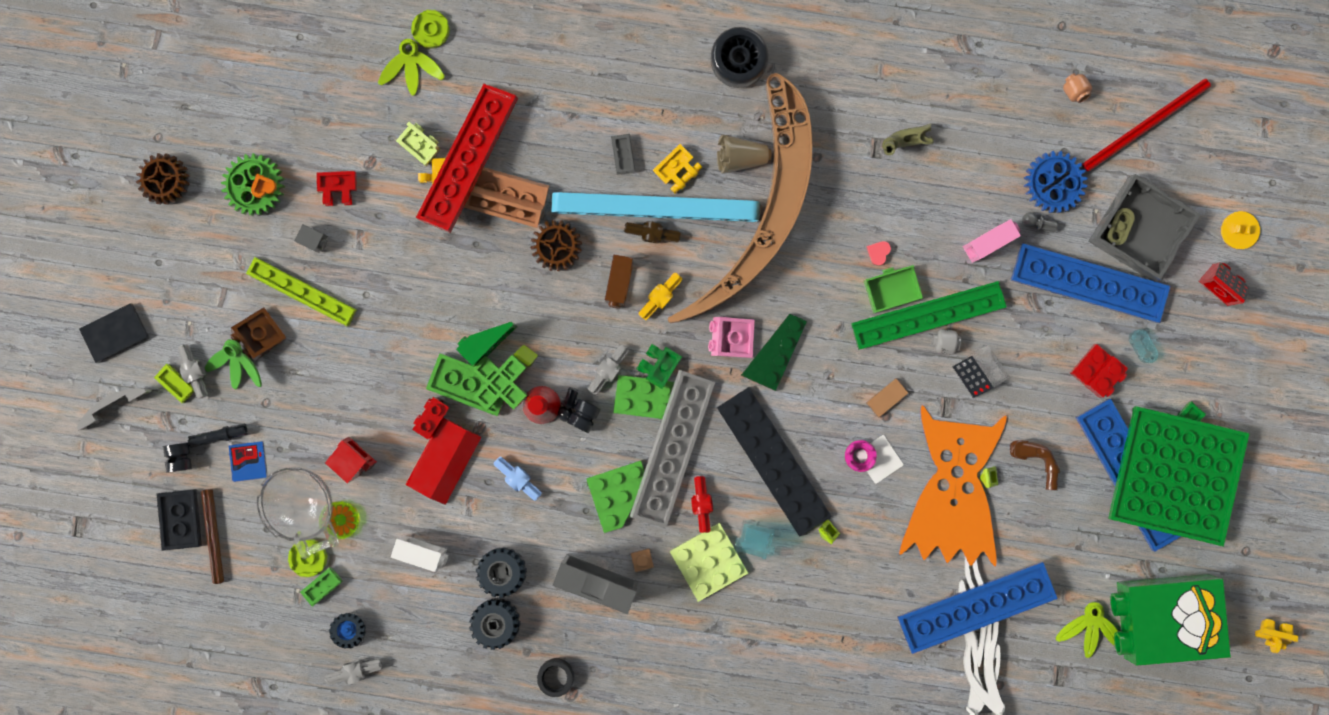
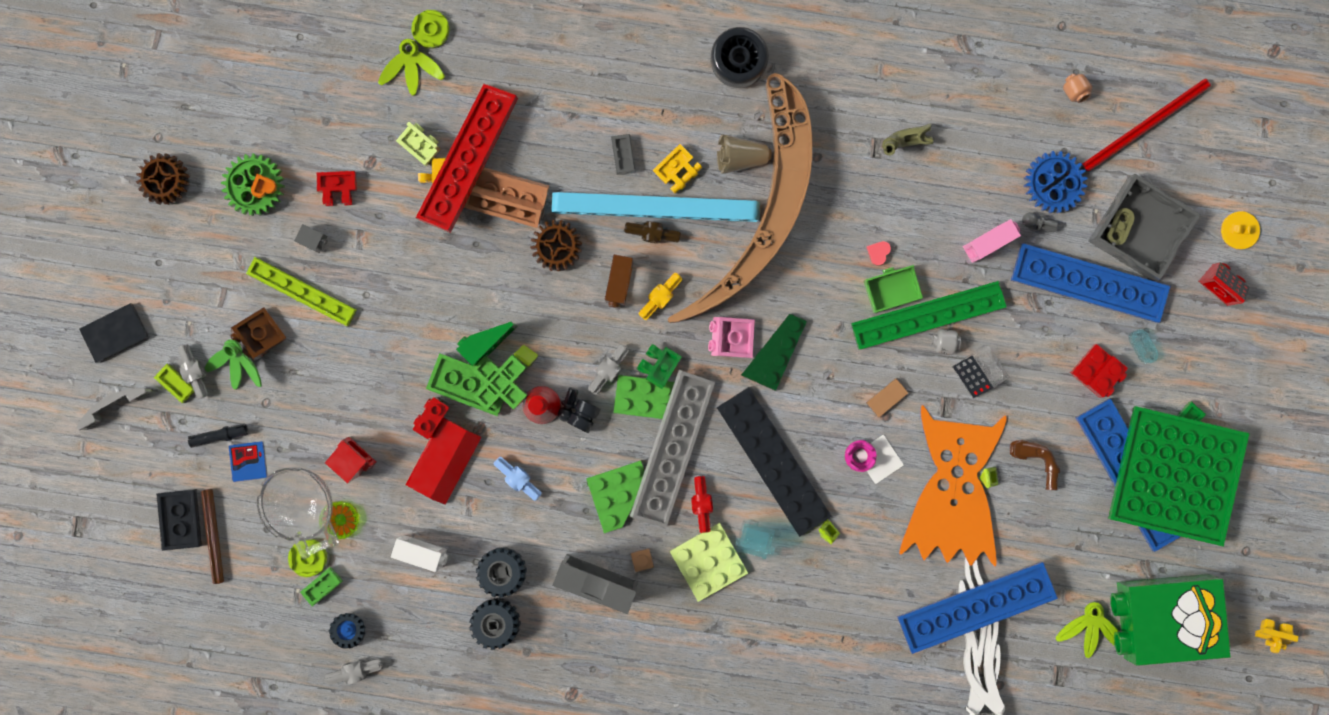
(177, 457): black wheel -> none
(550, 691): black tyre -> none

